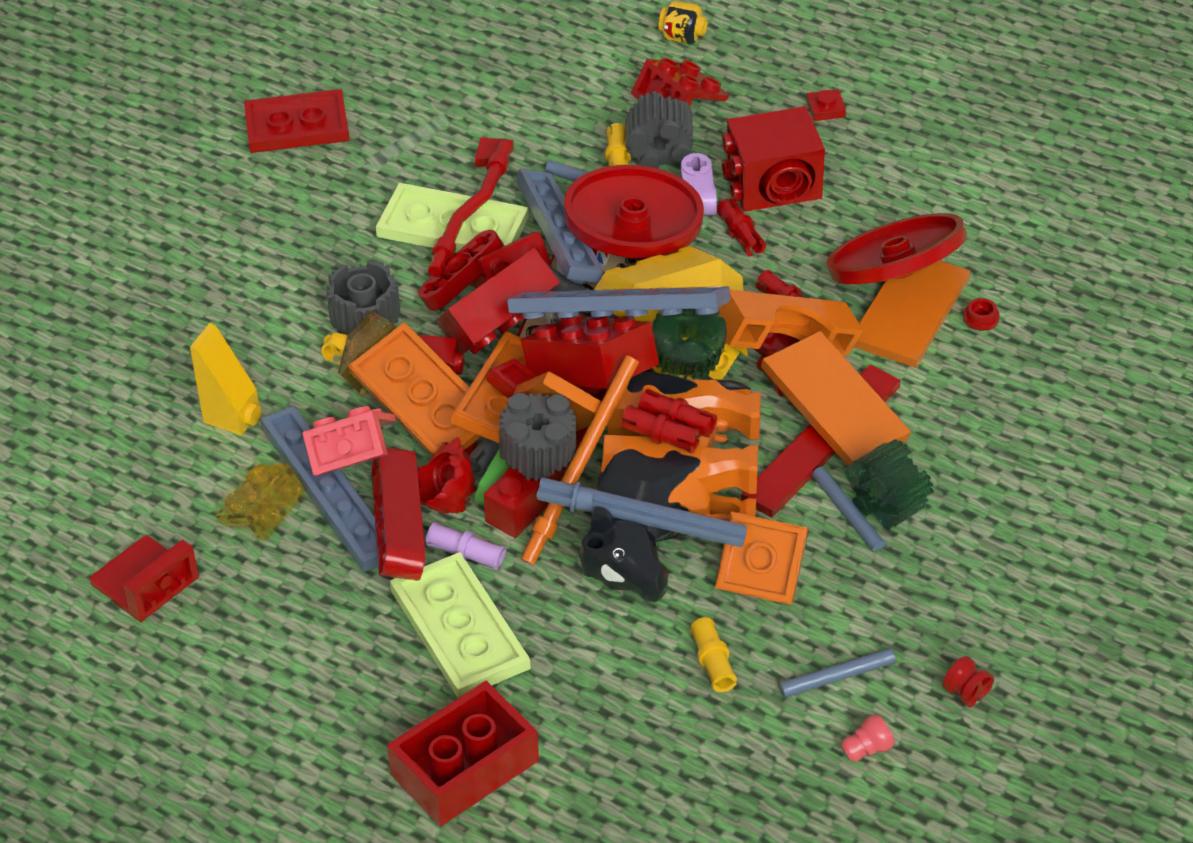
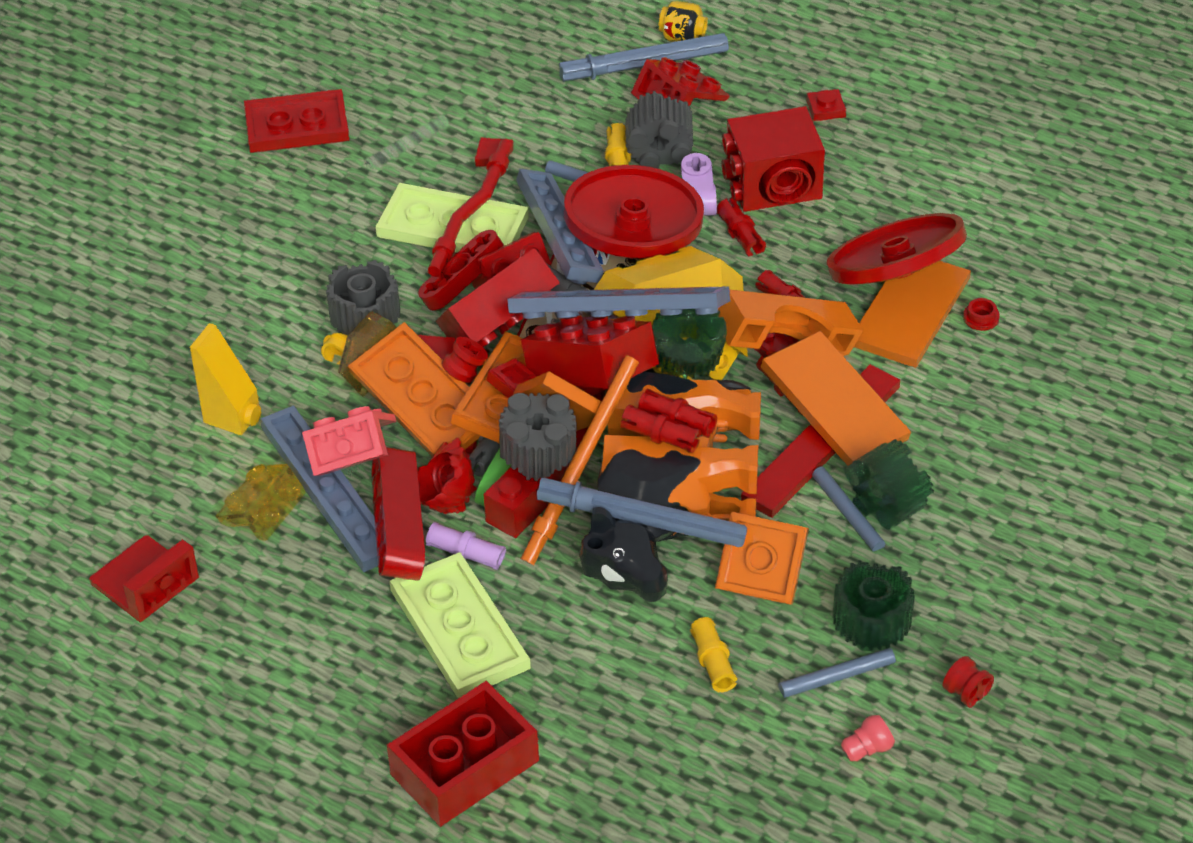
(464, 359): none -> red wheel
(636, 58): none -> sand blue axle
(873, 605): none -> clear green brick

